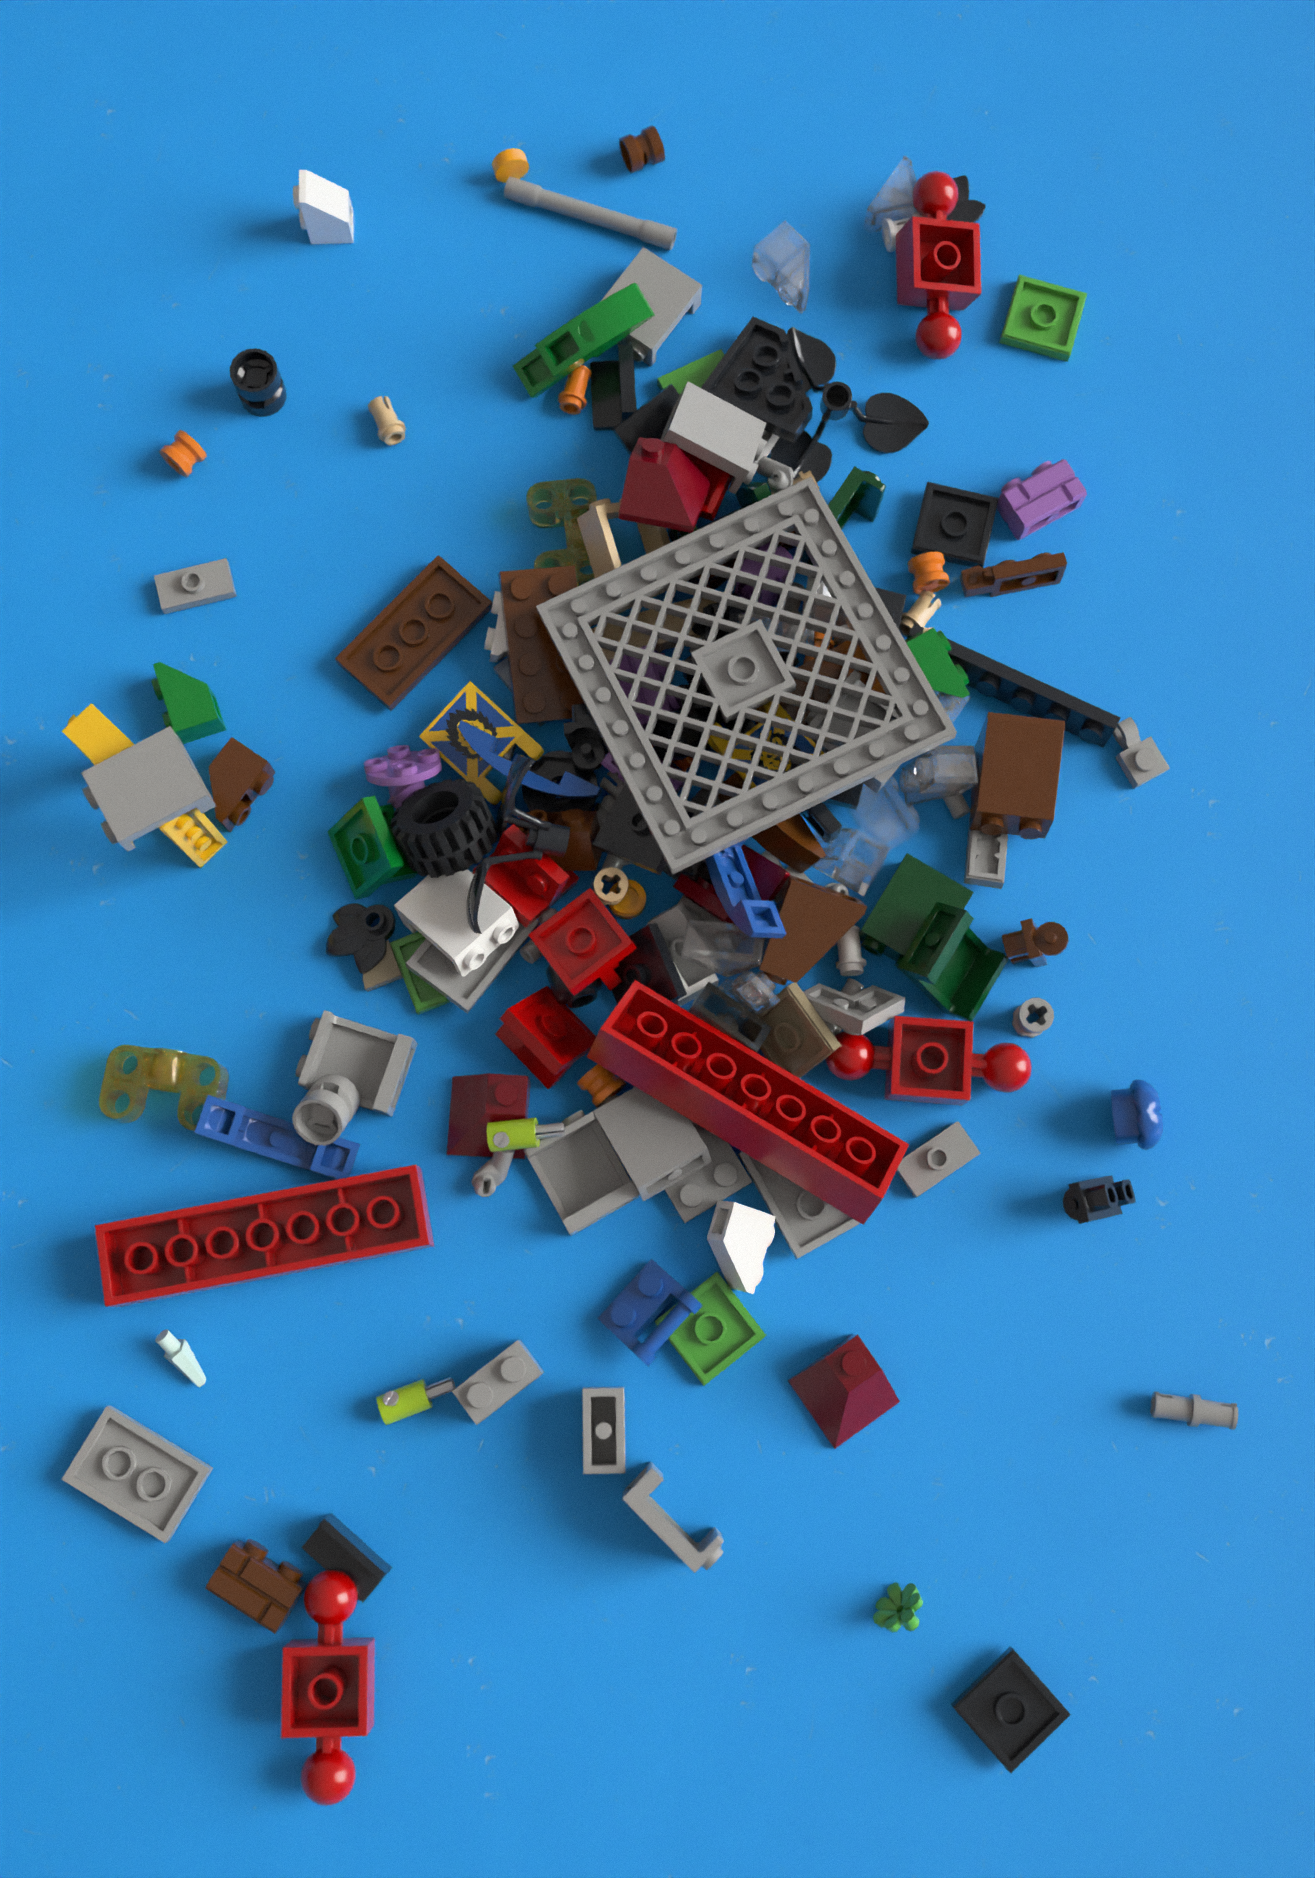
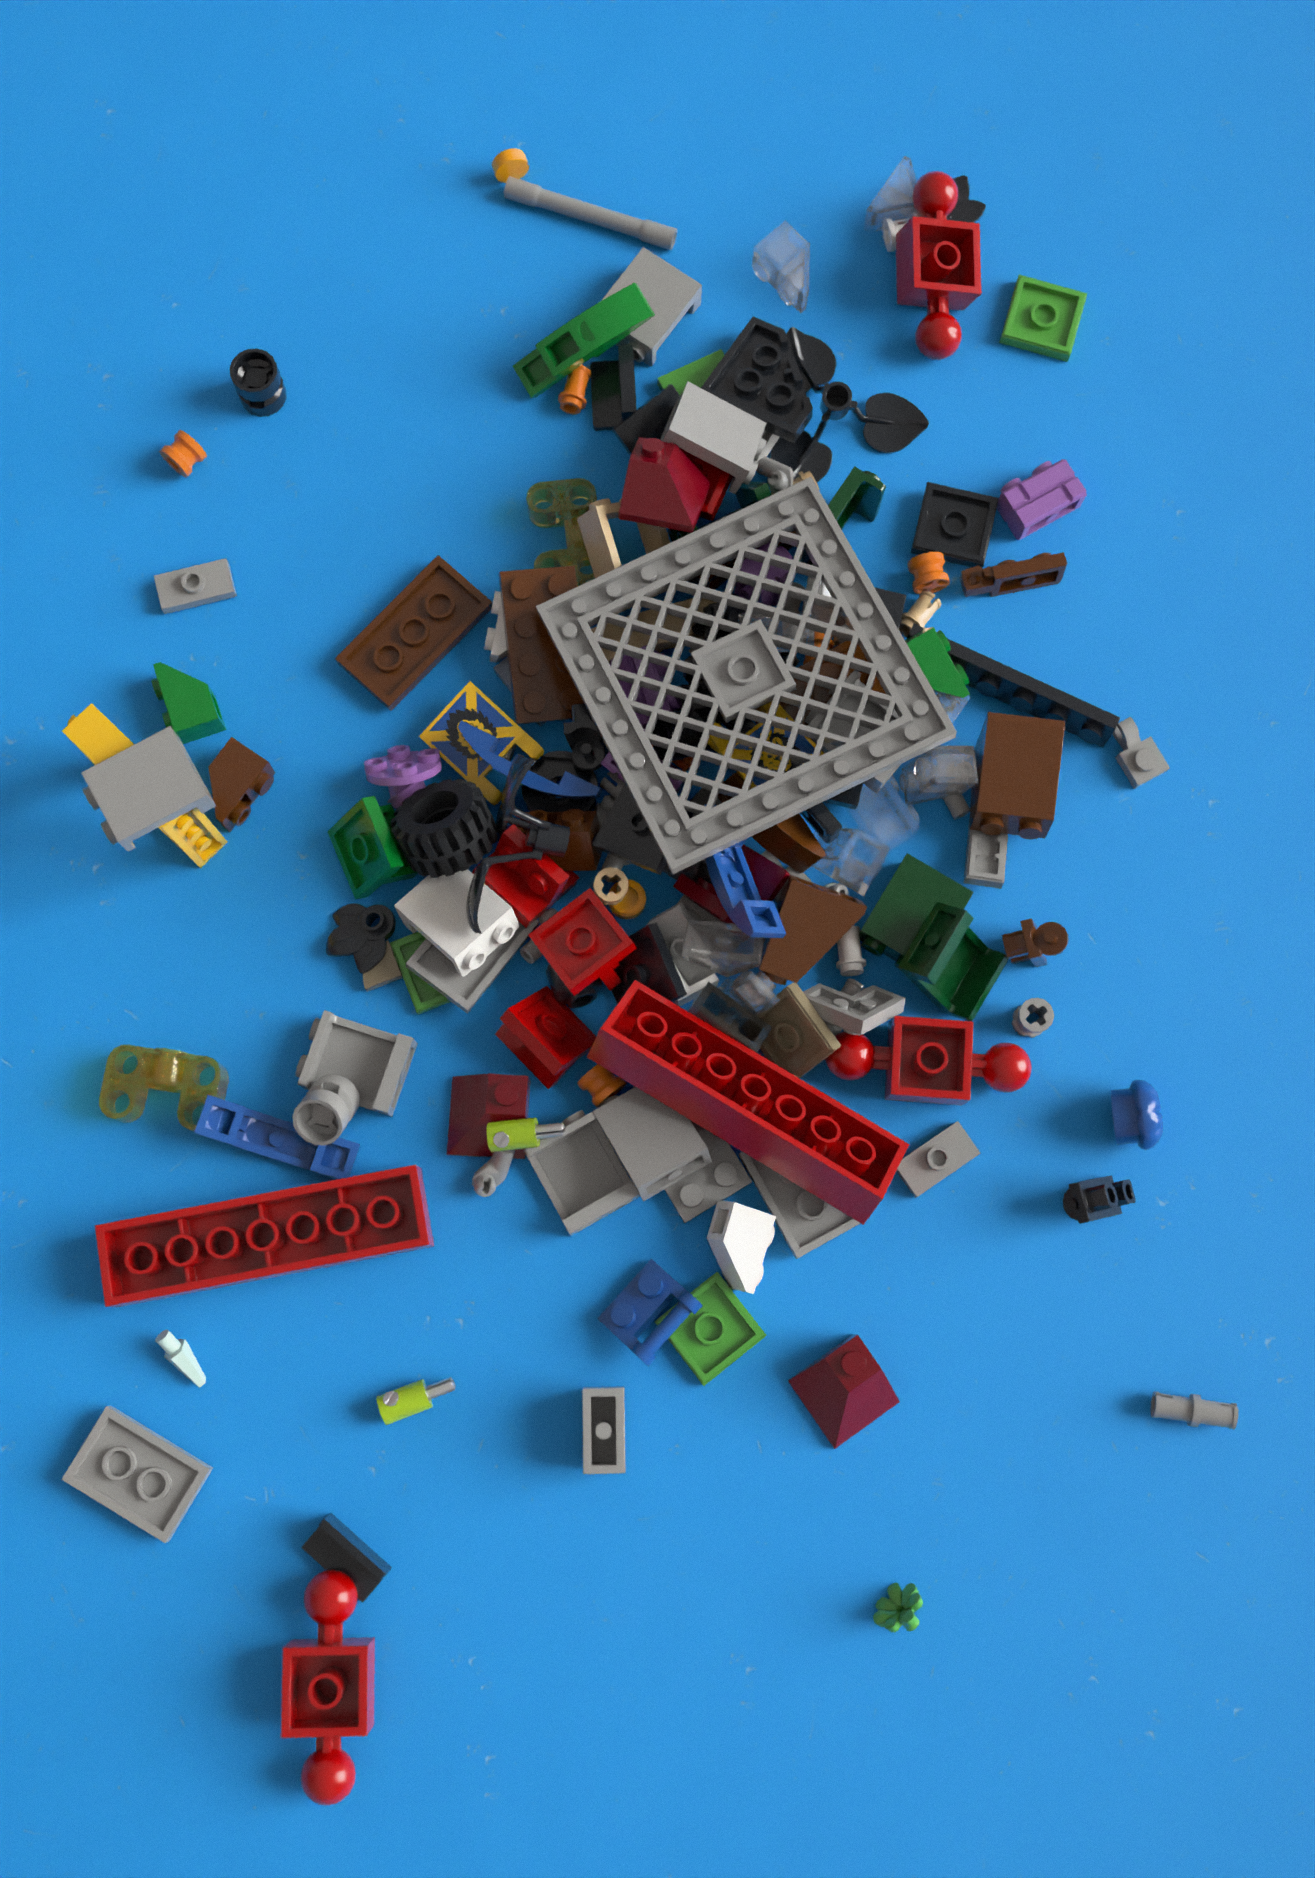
(257, 1584): reddish brown brick -> none
(323, 209): white slope -> none
(390, 428): tan pin -> none
(498, 1382): light grey brick -> none
(642, 149): reddish brown wheel -> none
(690, 1552): light grey panel -> none
(1010, 1709): black plate -> none

